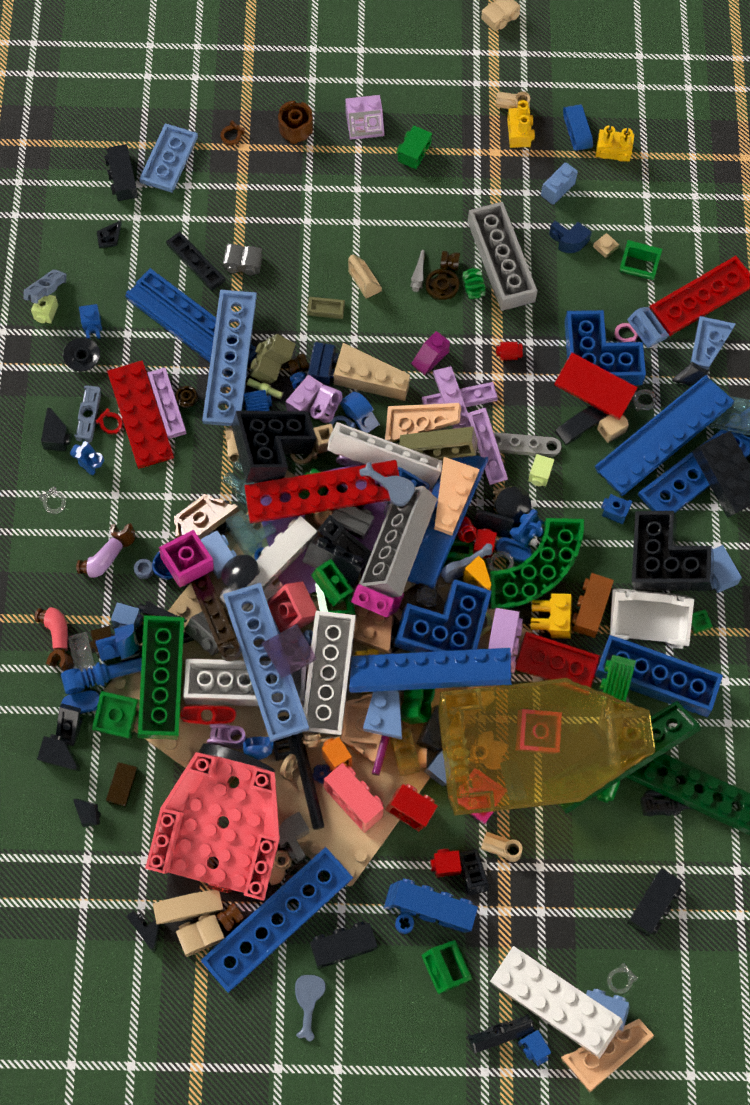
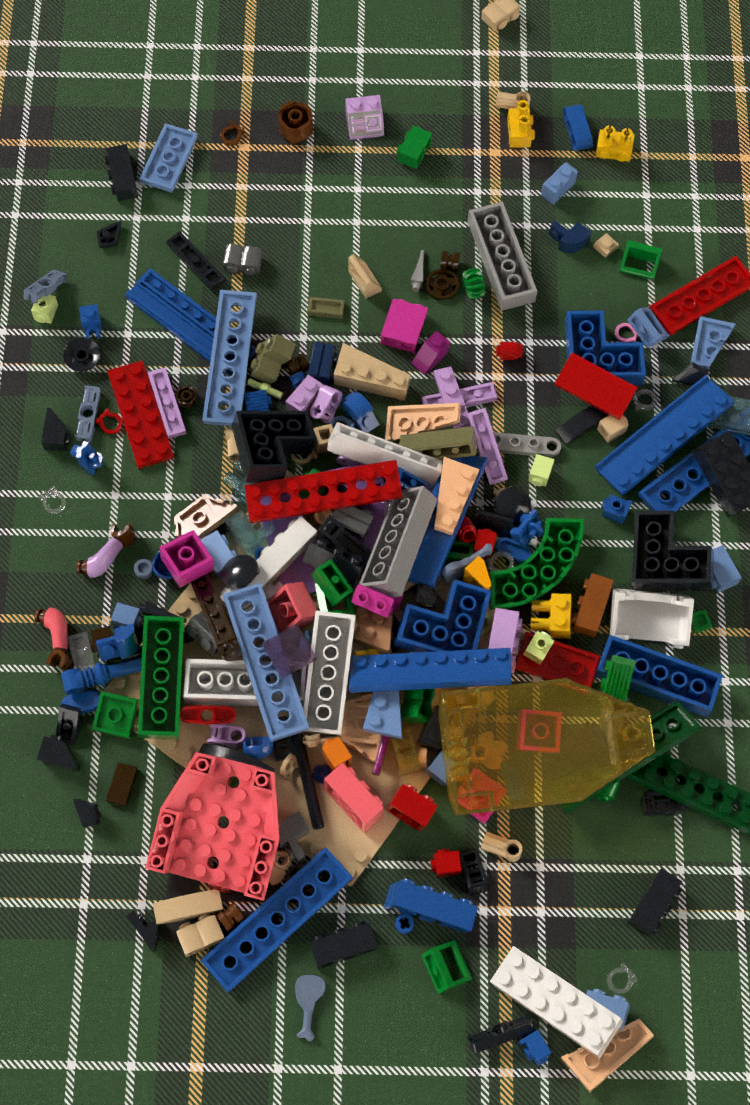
(398, 487): sand blue piece -> none
(403, 325): none -> dark pink panel
(539, 647): none -> yellowish green brick

